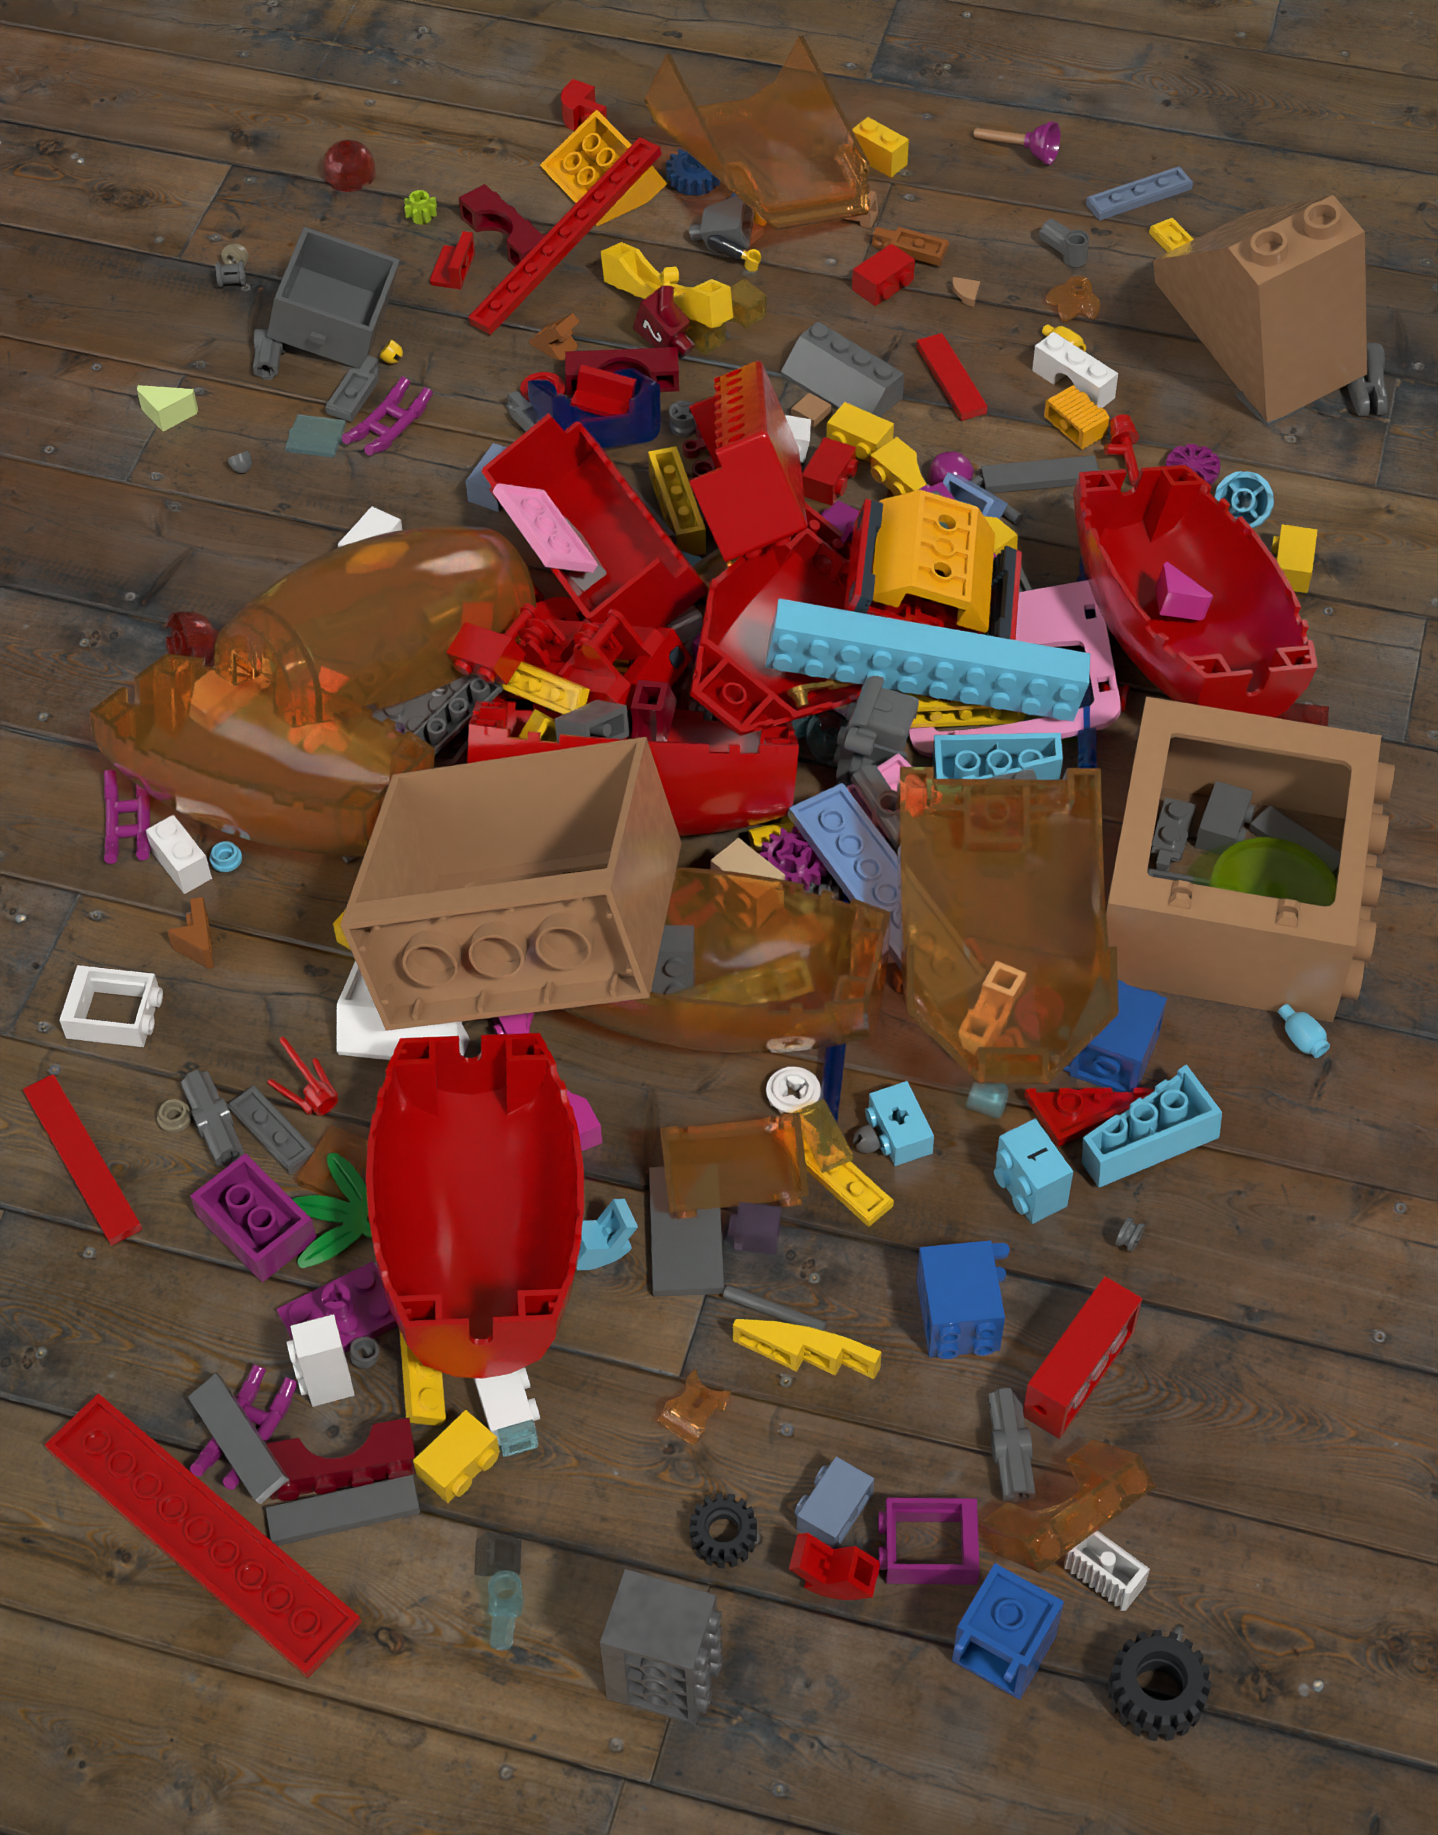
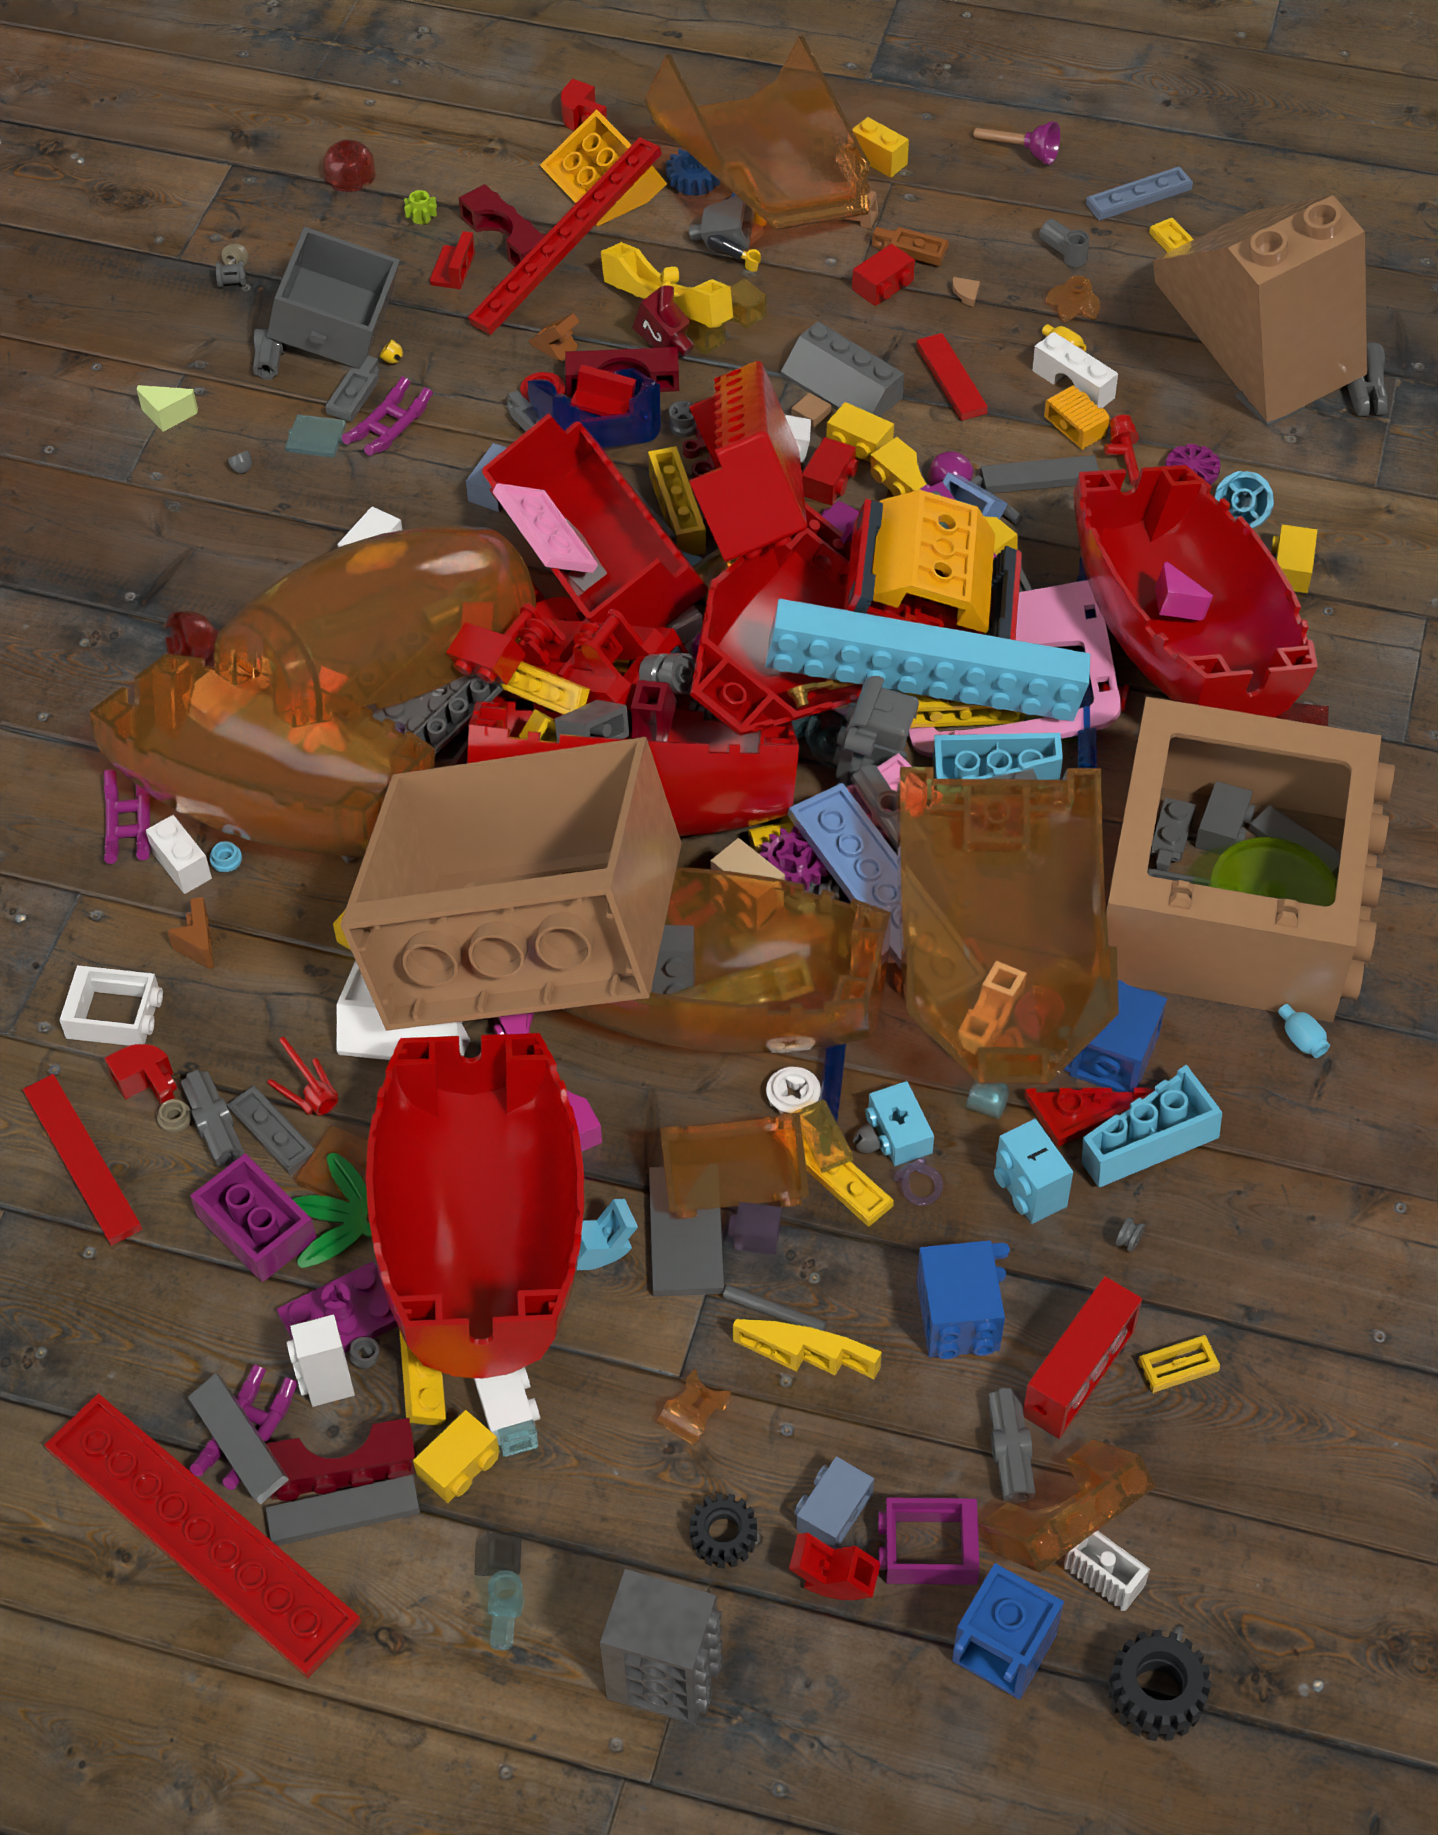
(140, 1068): none -> red brick
(670, 668): none -> dark grey wheel
(919, 1165): none -> clear purple piece
(1151, 1374): none -> yellow tile

